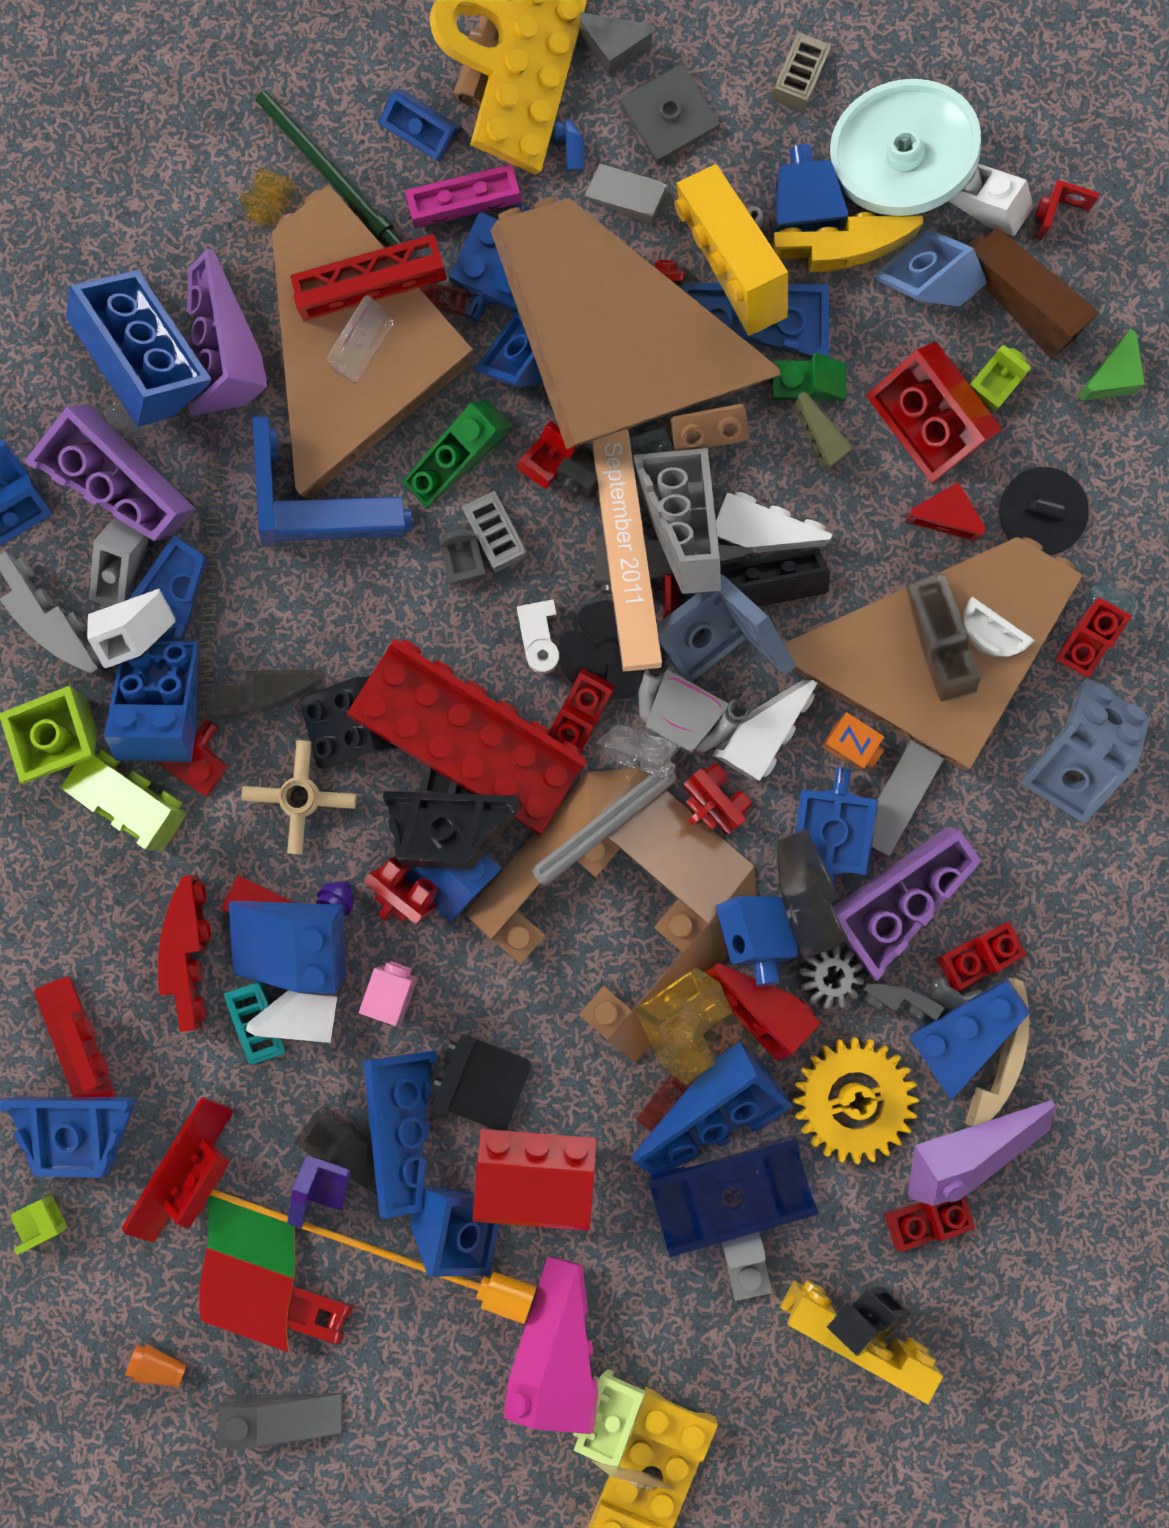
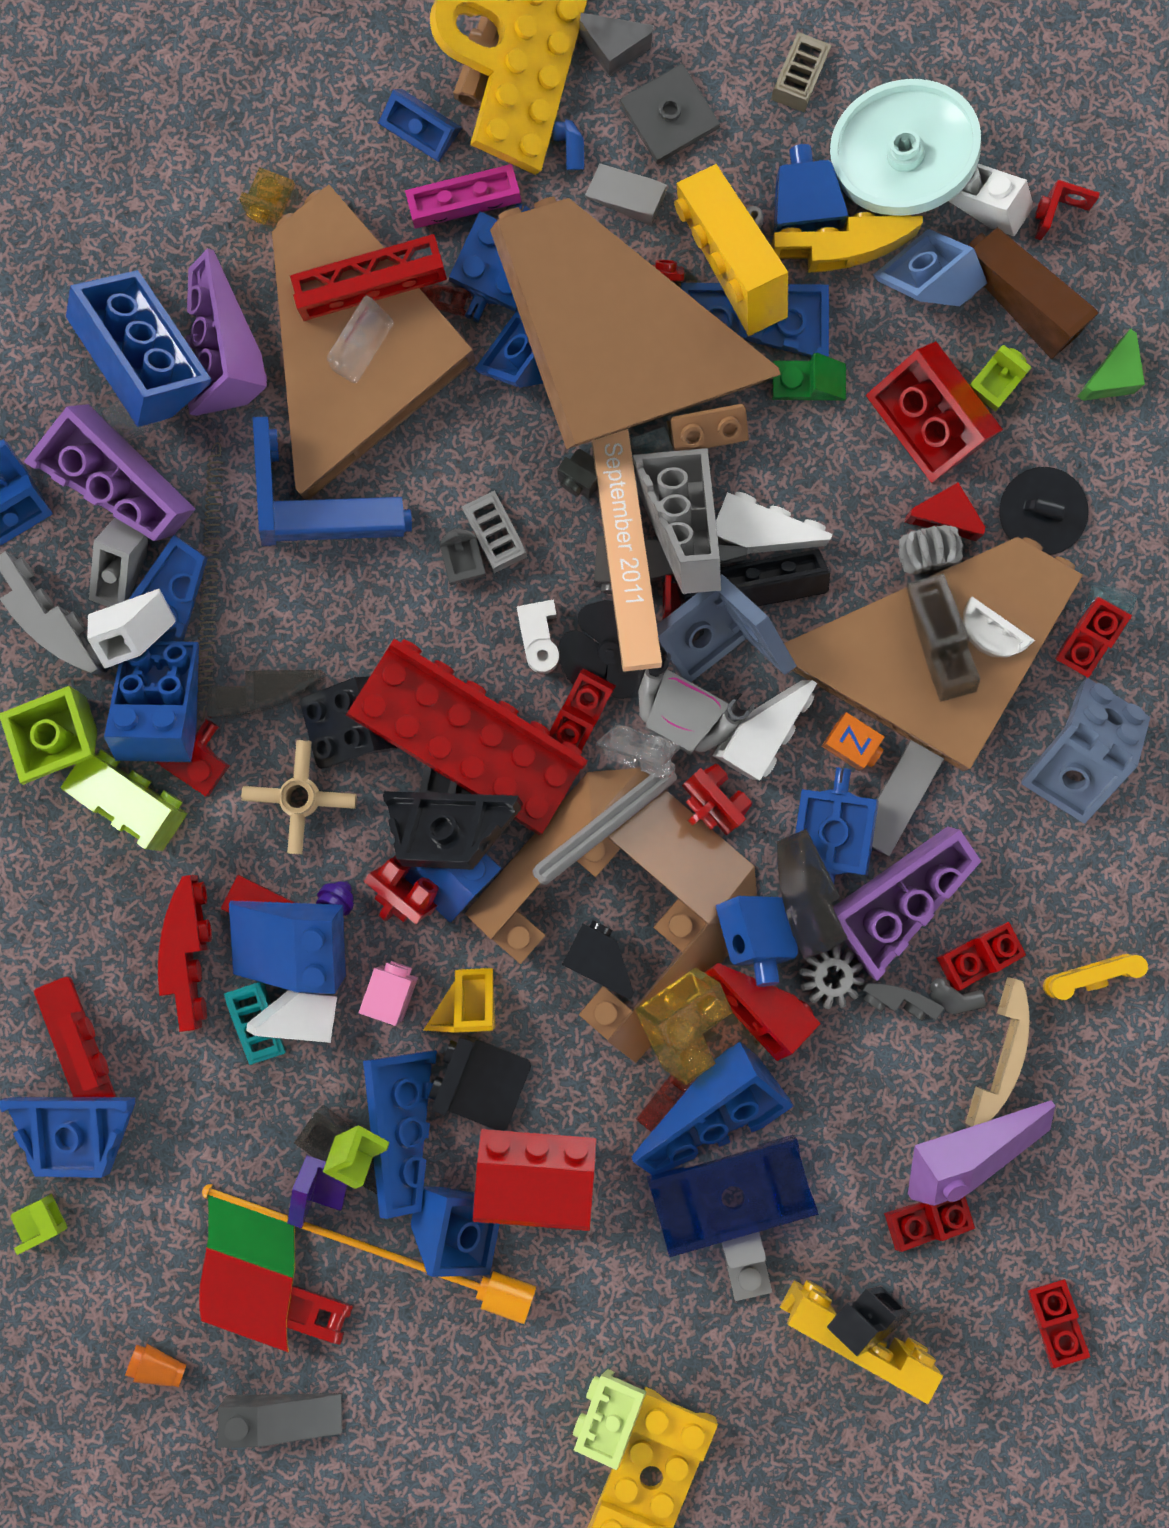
(184, 1175): red bracket -> none
(353, 1154): none -> lime panel
(377, 224): dark green bar -> none
(457, 451): green slope -> none
(467, 1004): none -> yellow slope
(545, 456): red bracket -> none
(552, 1369): dark pink wedge -> none
(599, 958): none -> black slope
(636, 1478): tan piece -> none
(823, 435): olive slope -> none
(890, 1091): yellow gear -> none
(930, 549): none -> light grey gear
(969, 1035): blue wing -> none
(1058, 1324): none -> red slope
(1094, 975): none -> yellow plate

